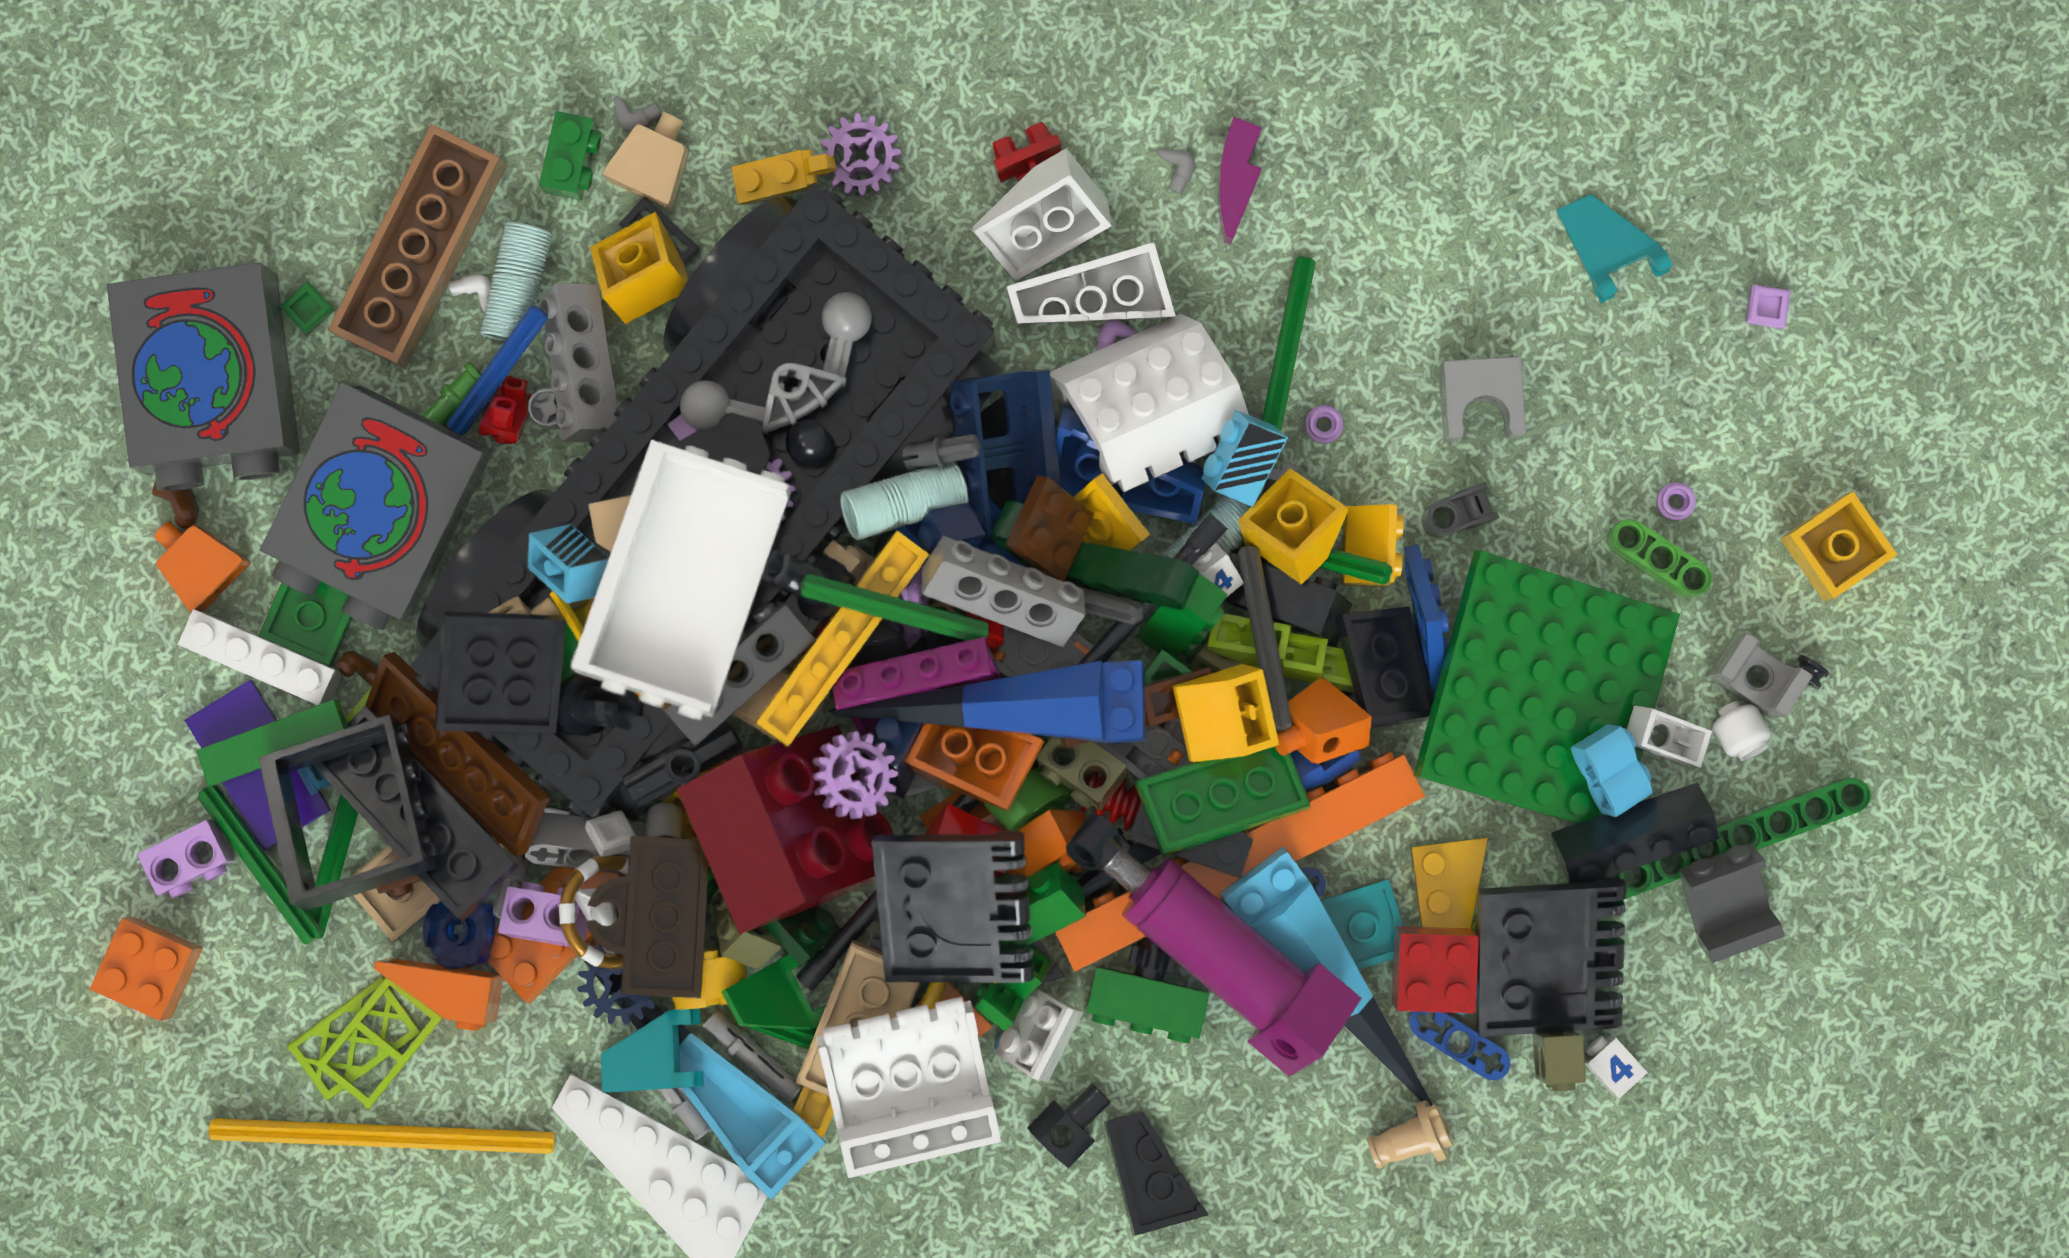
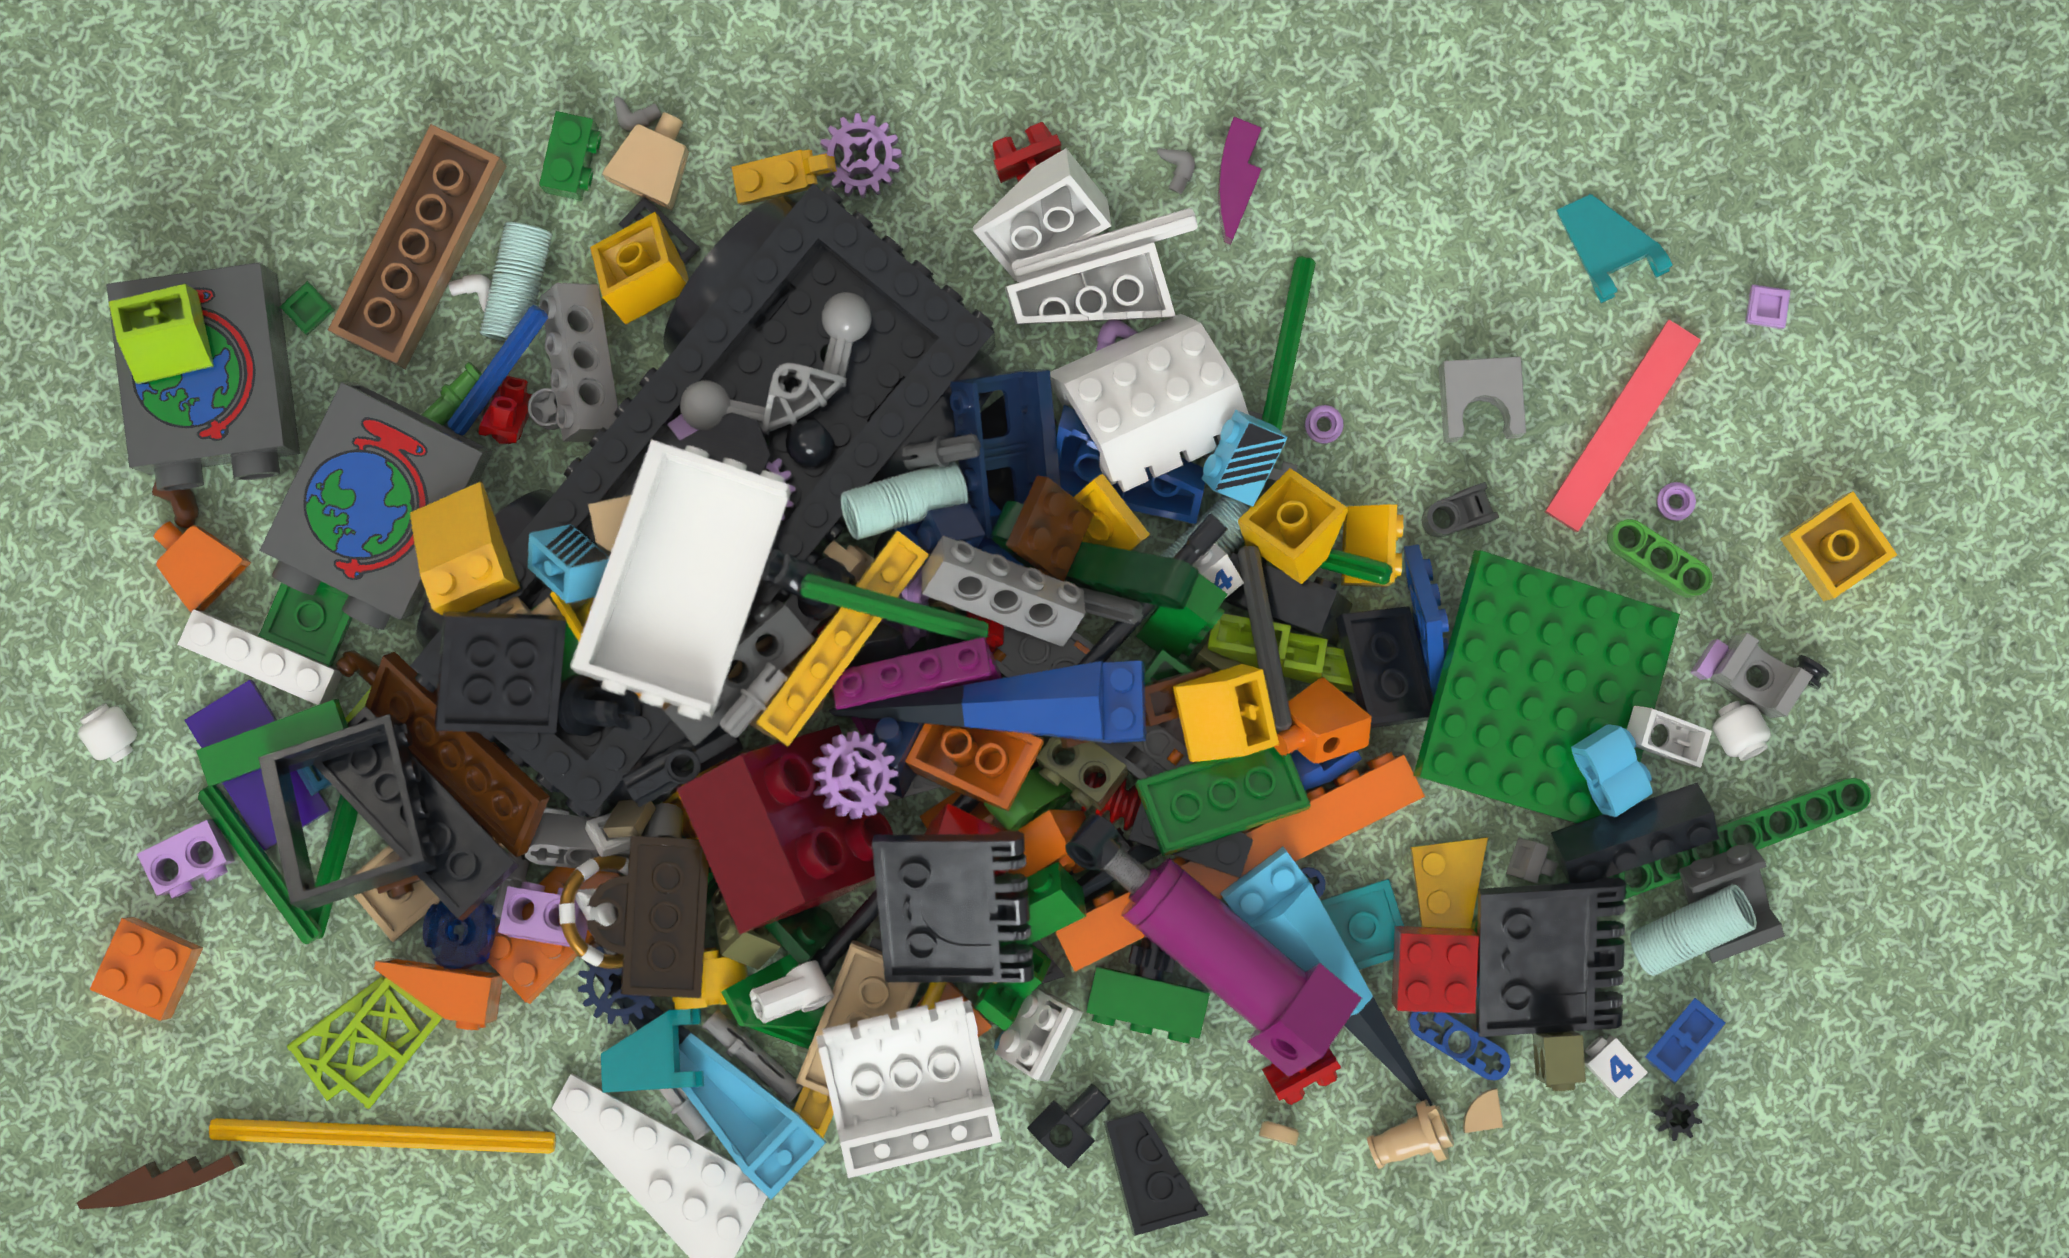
(107, 733): none -> white head
(150, 1184): none -> reddish brown slope
(162, 333): none -> lime slope
(461, 552): none -> yellow slope
(628, 819): none -> dark tan tile
(752, 700): none -> light grey axle
(800, 989): none -> white piece
(1105, 245): none -> white axle
(1279, 1133): none -> tan tile
(1291, 1087): none -> red hips
(1483, 1113): none -> tan tile
(1530, 861): none -> light grey tile
(1622, 426): none -> coral tile
(1666, 1115): none -> black gear
(1685, 1040): none -> blue hinge
(1699, 925): none -> light aqua piece
(1710, 659): none -> lavender tile

